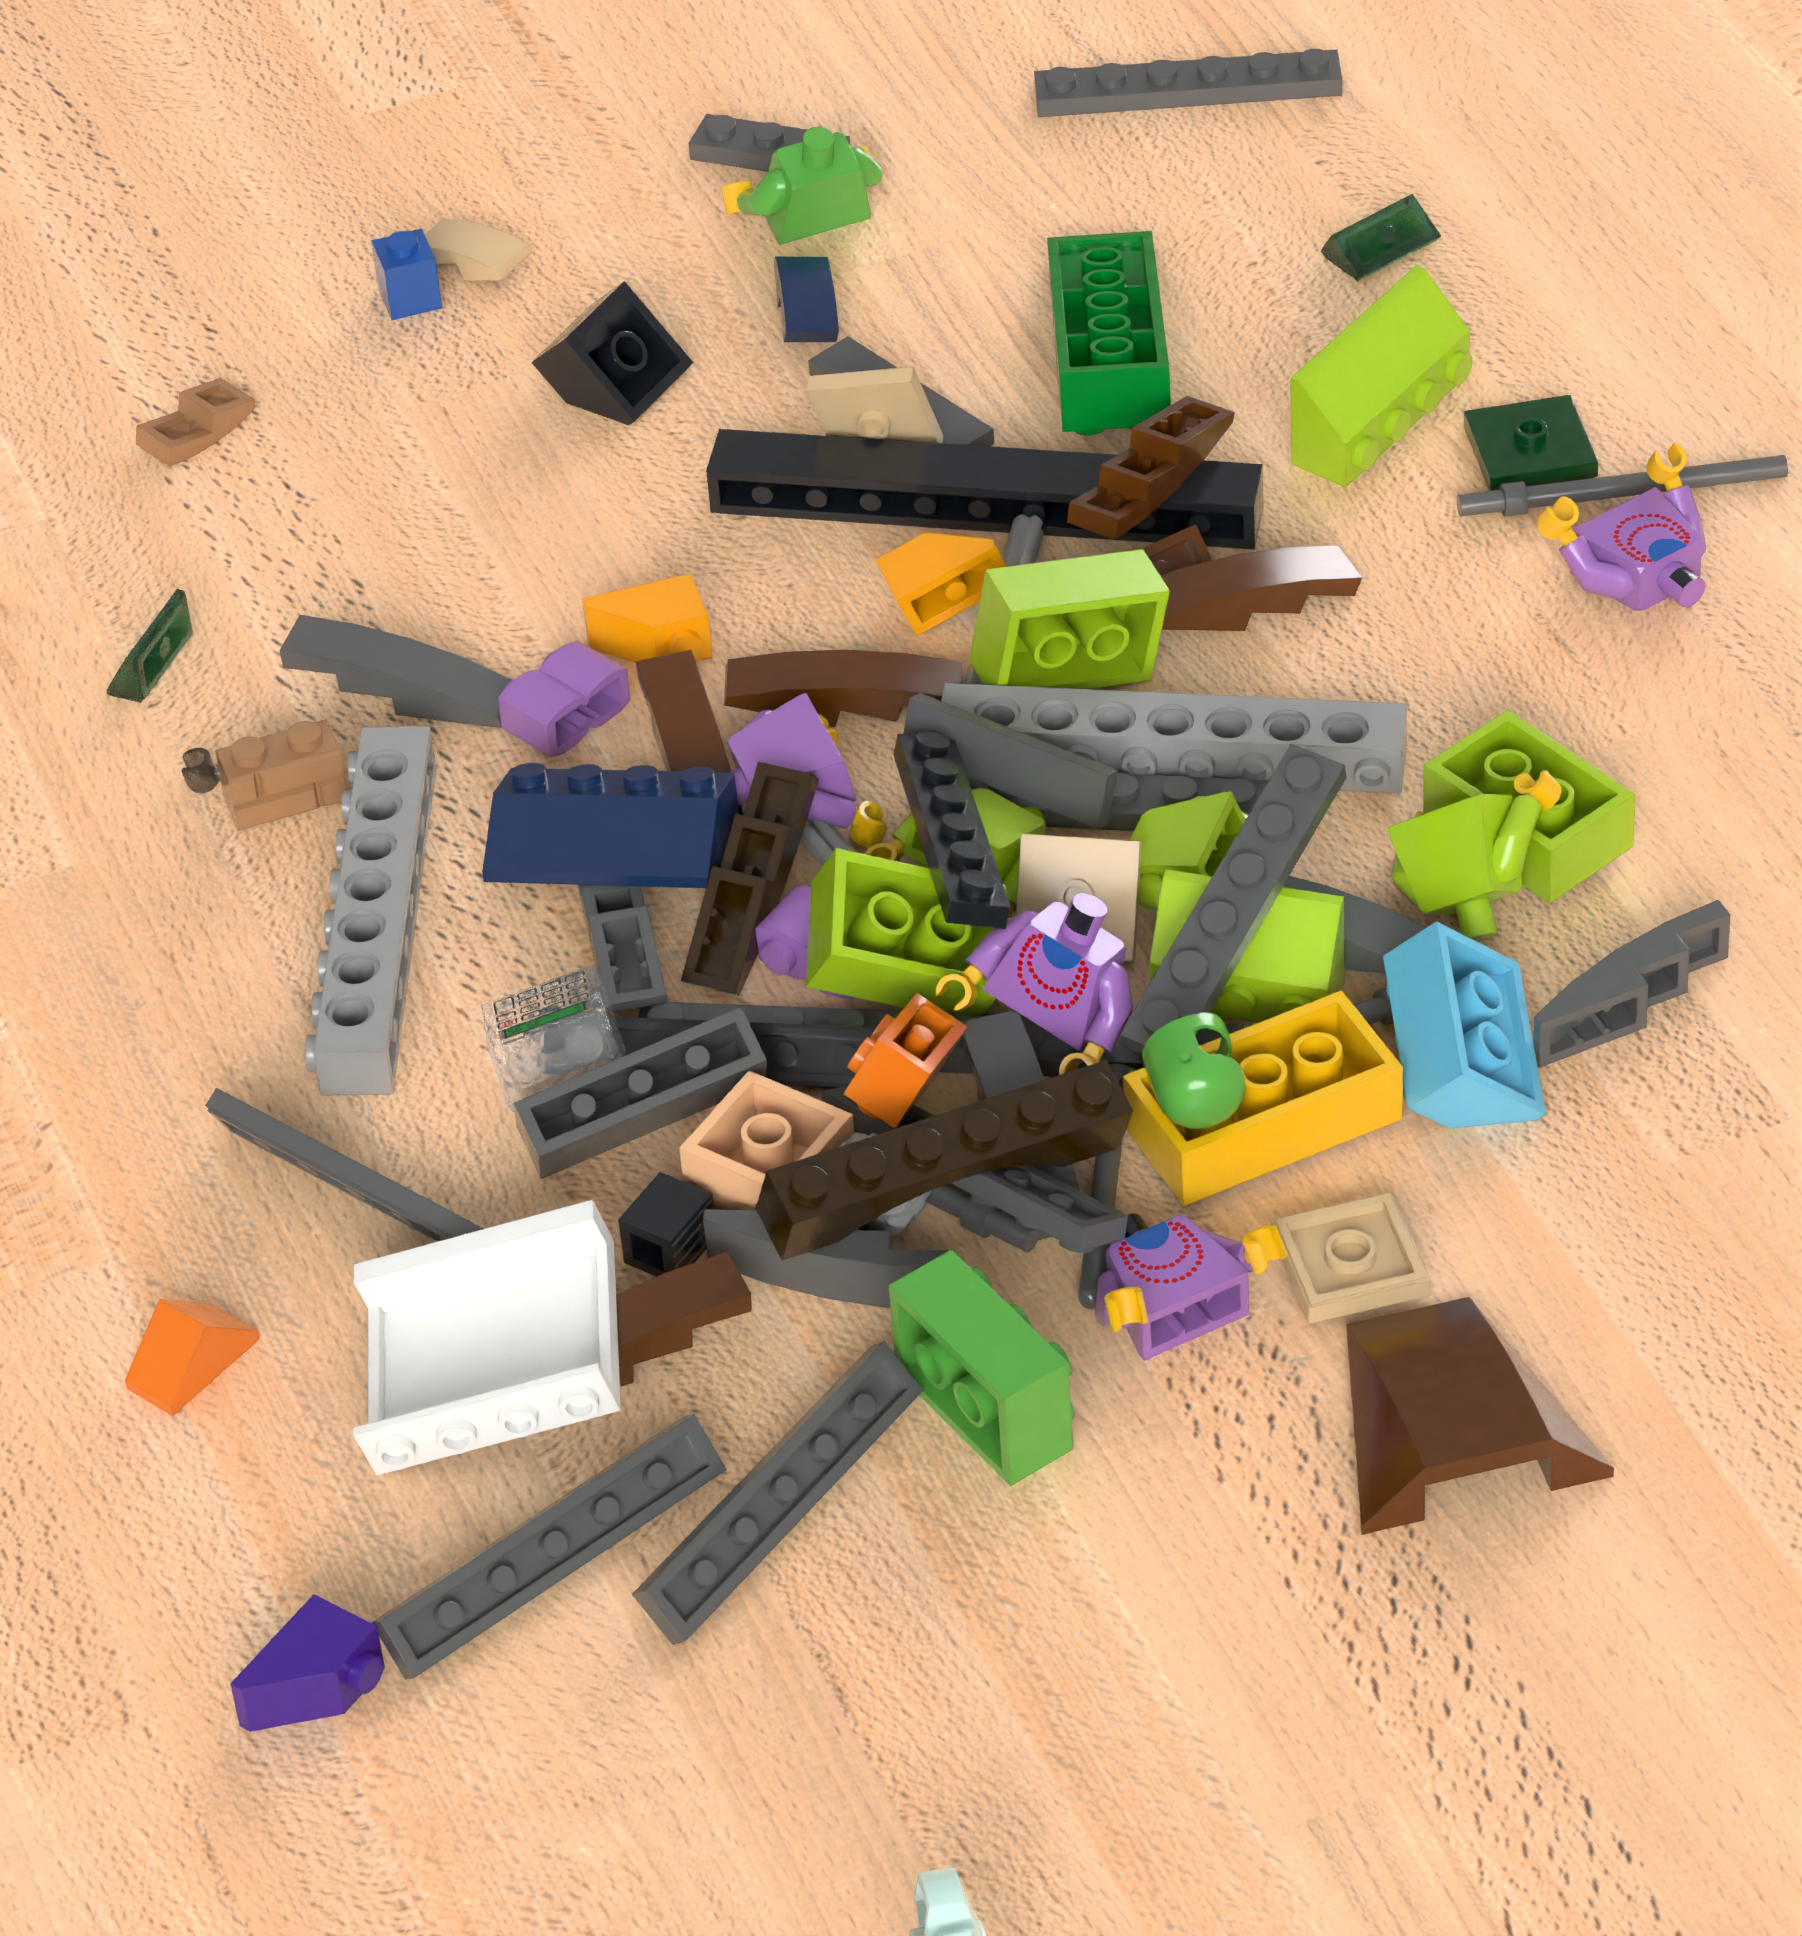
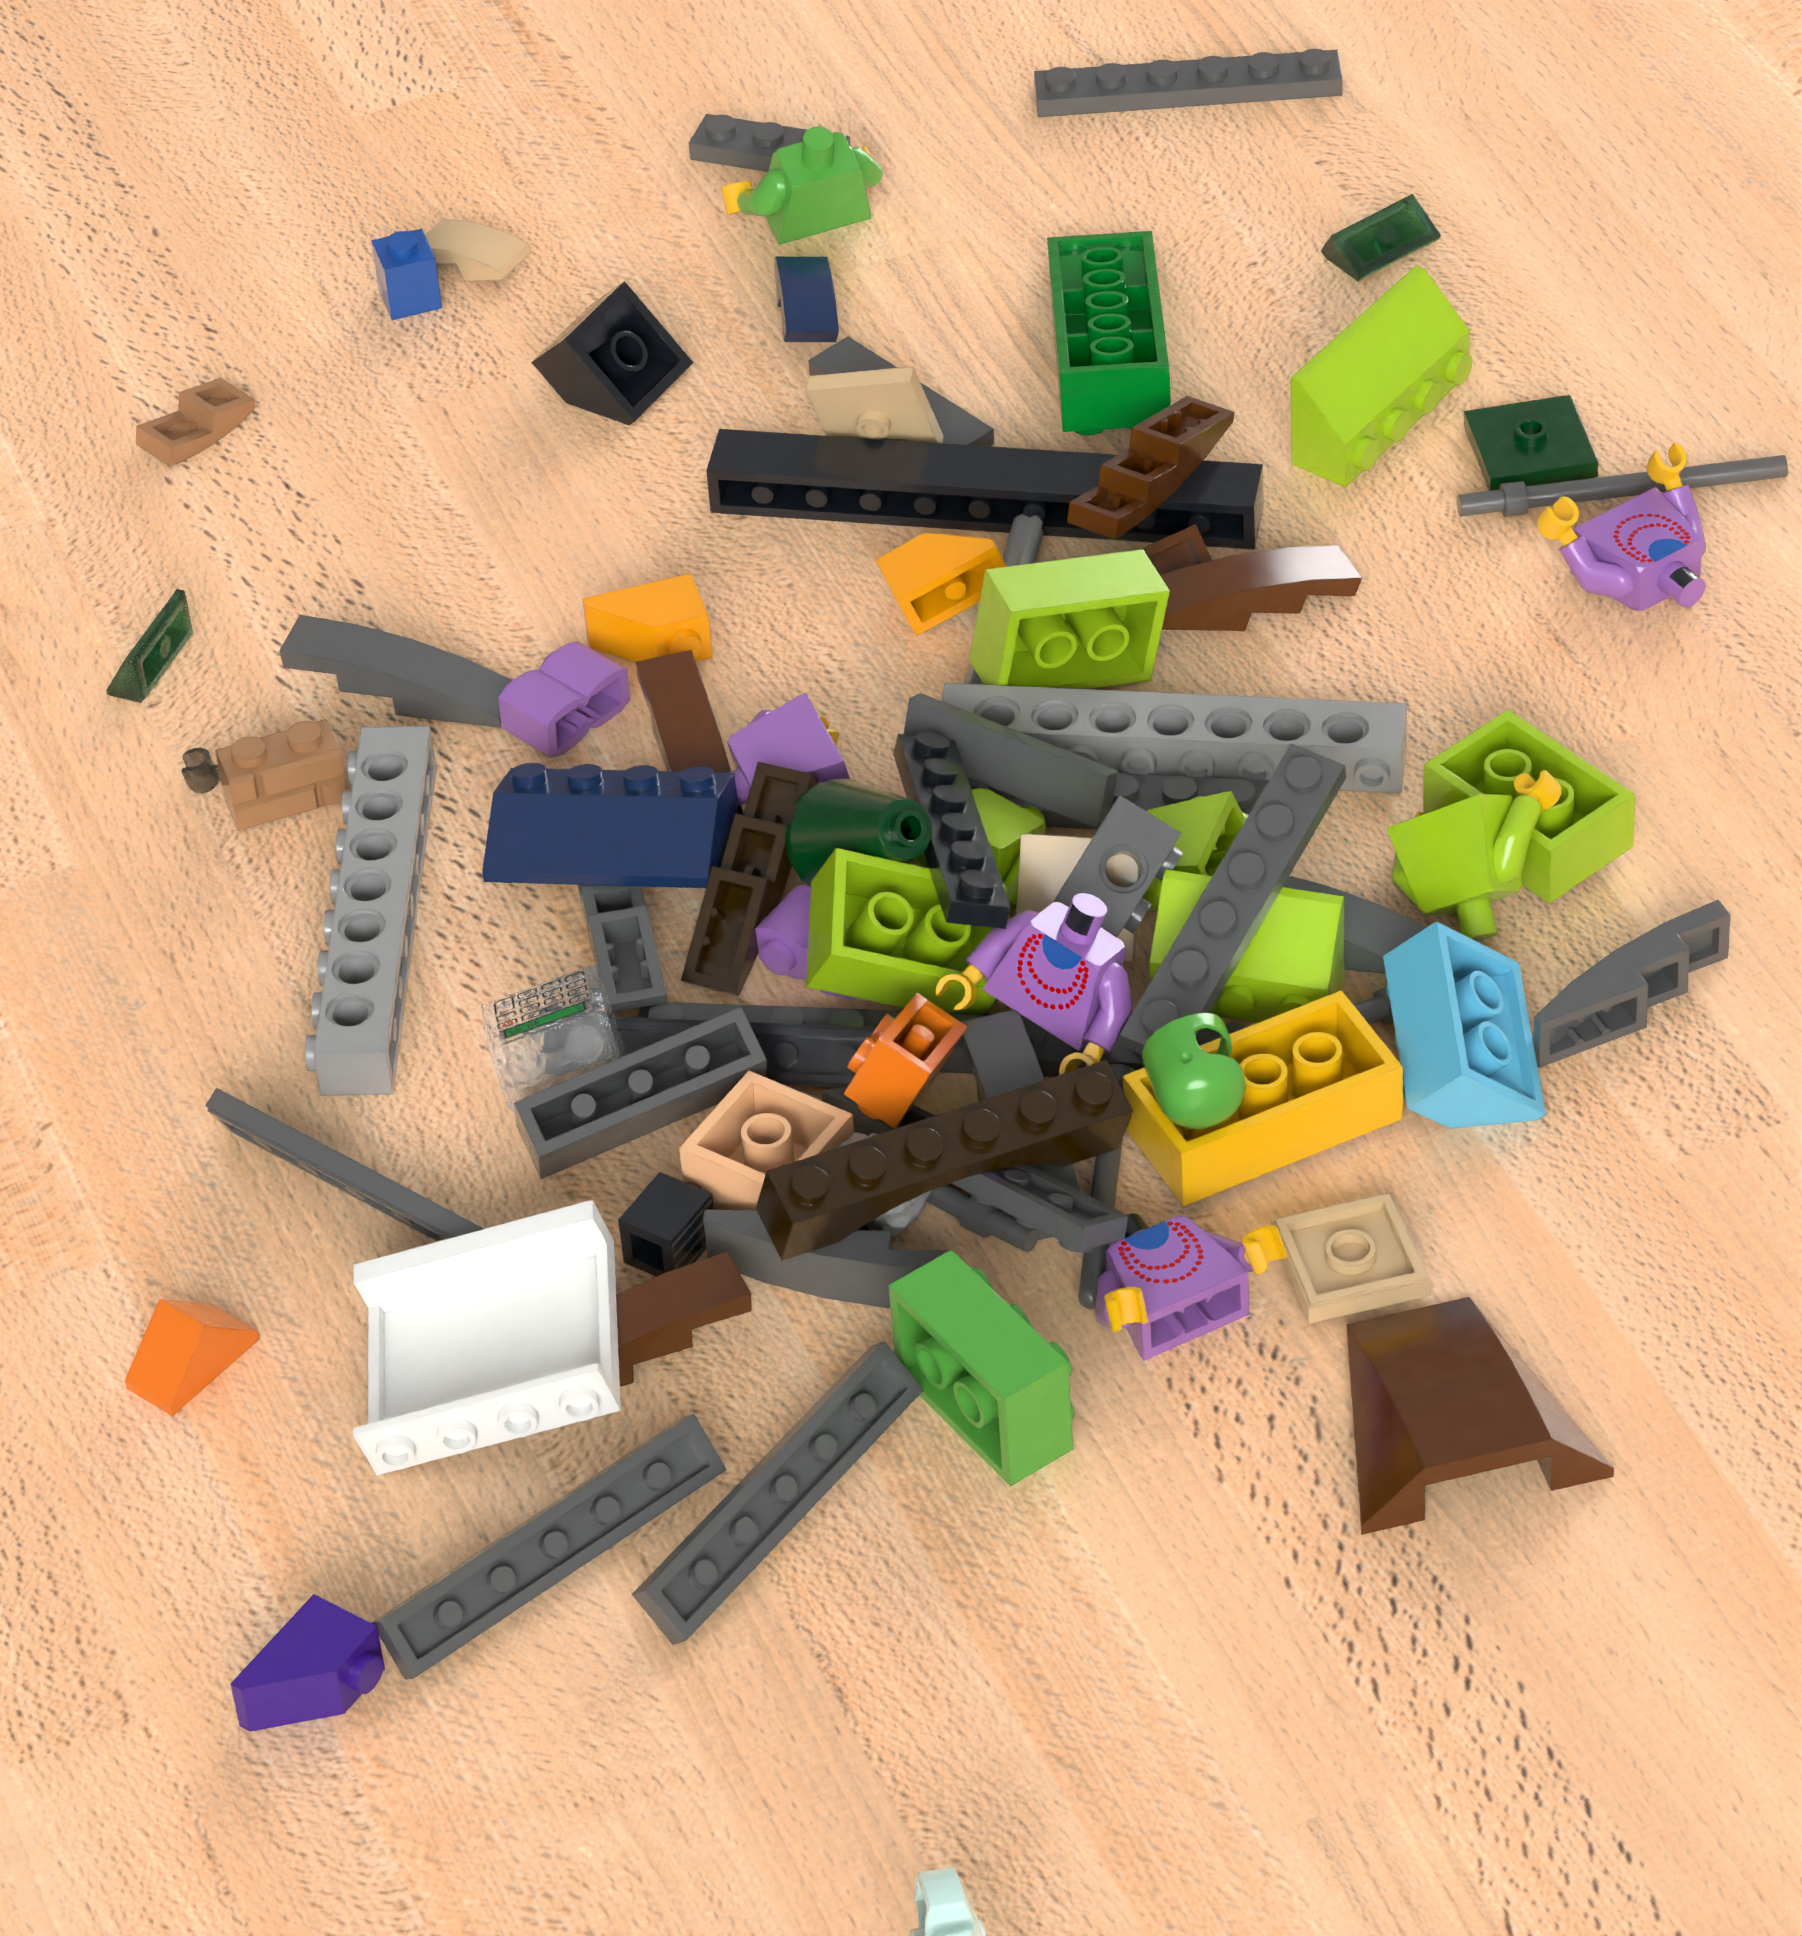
(837, 681): reddish brown slope -> none
(856, 820): none -> dark green cone
(1132, 833): none -> dark grey brick

